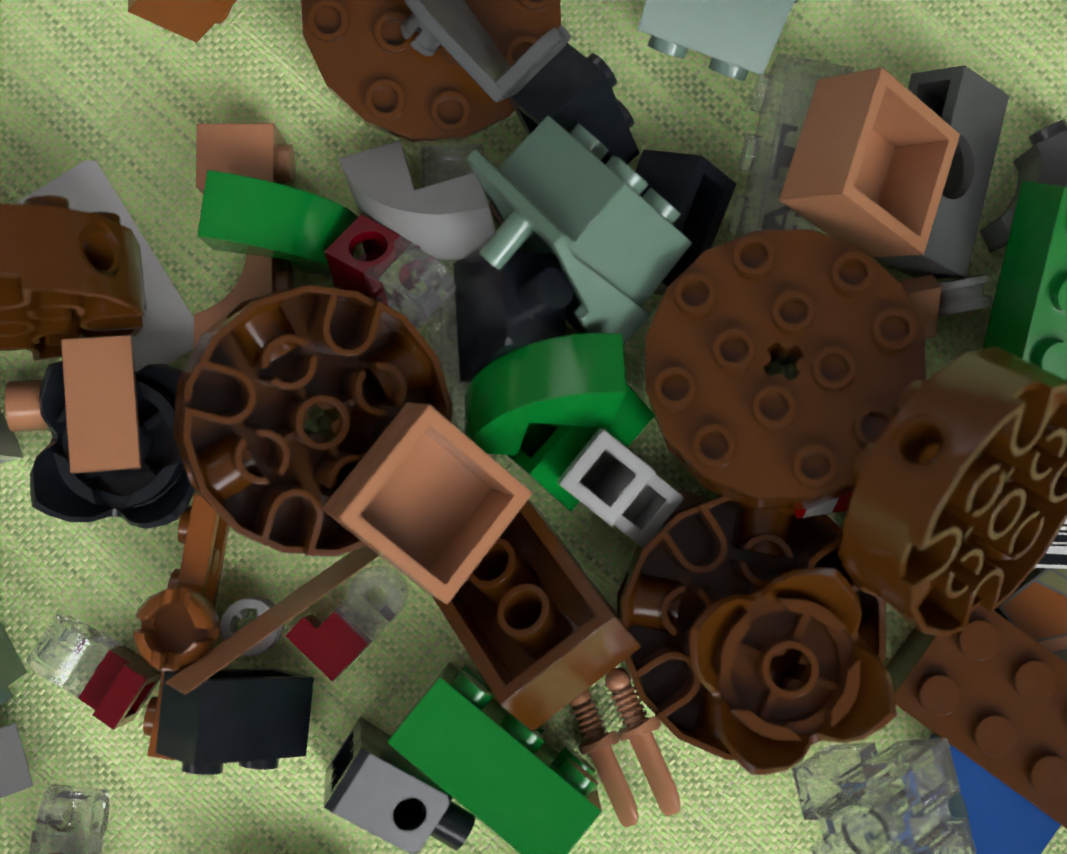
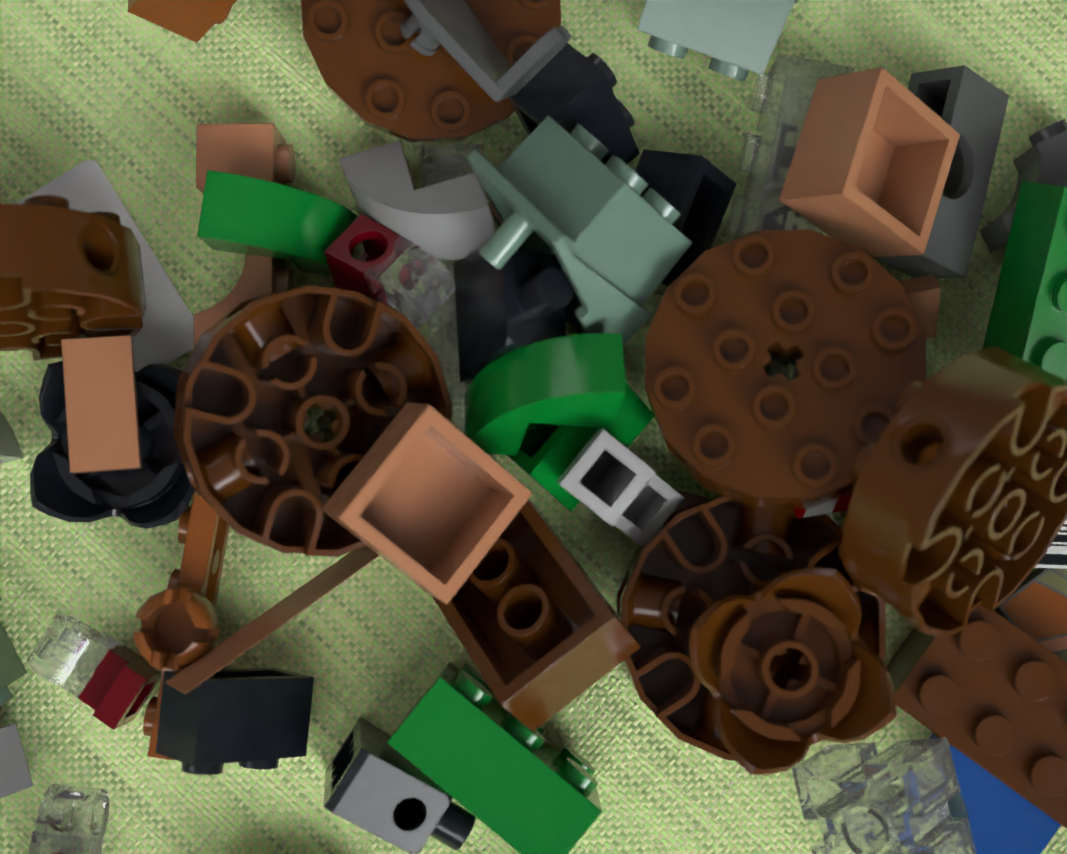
(23, 406): nougat hose -> none
(238, 610): light grey bush -> none
(371, 605): leg -> none
(639, 732): nougat piece -> none
(963, 295): light grey bush -> none

